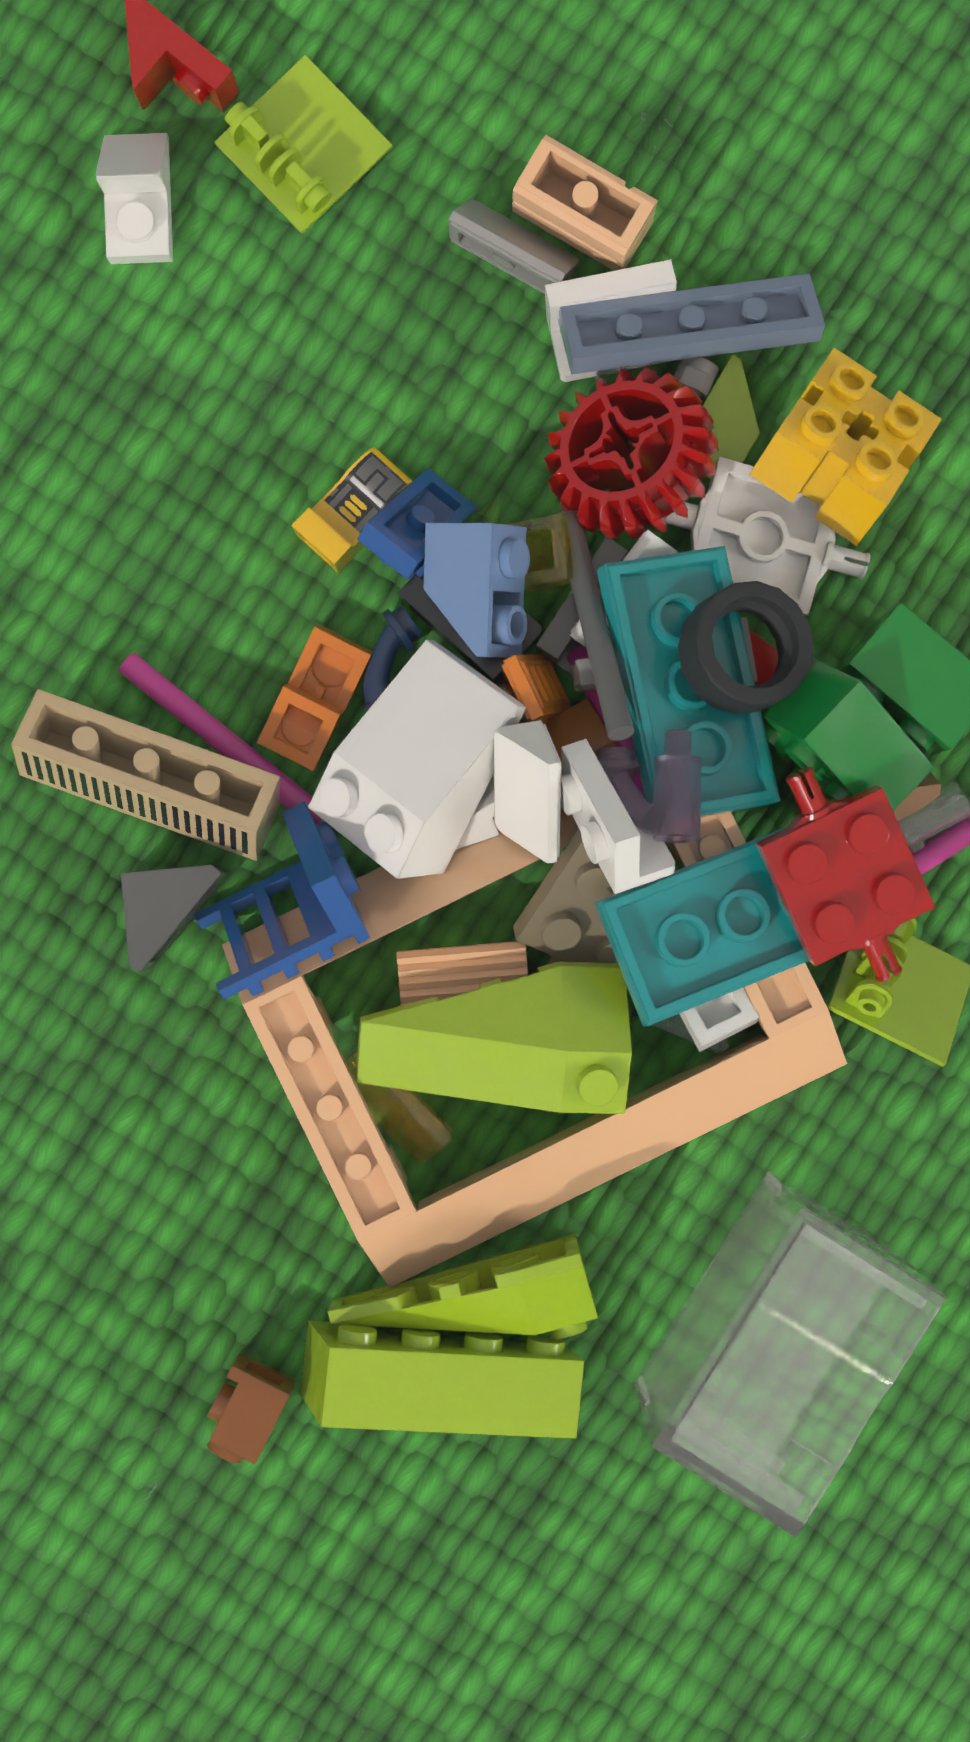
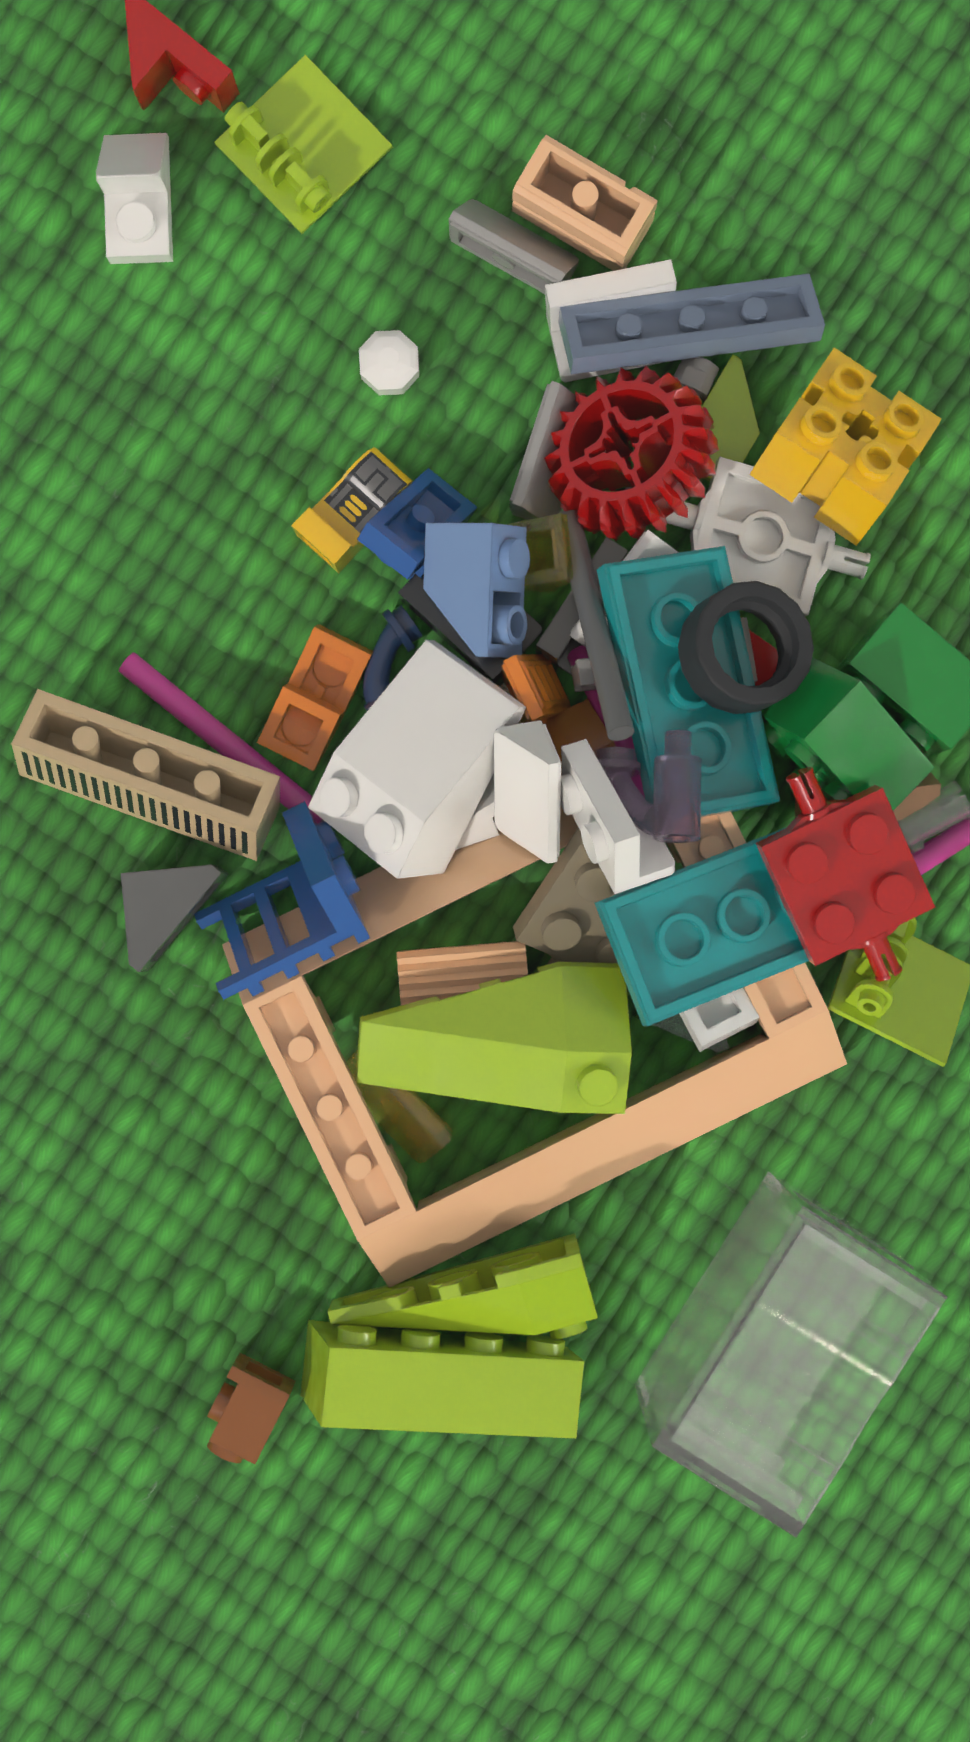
(389, 362): none -> white tile
(532, 491): none -> light grey slope

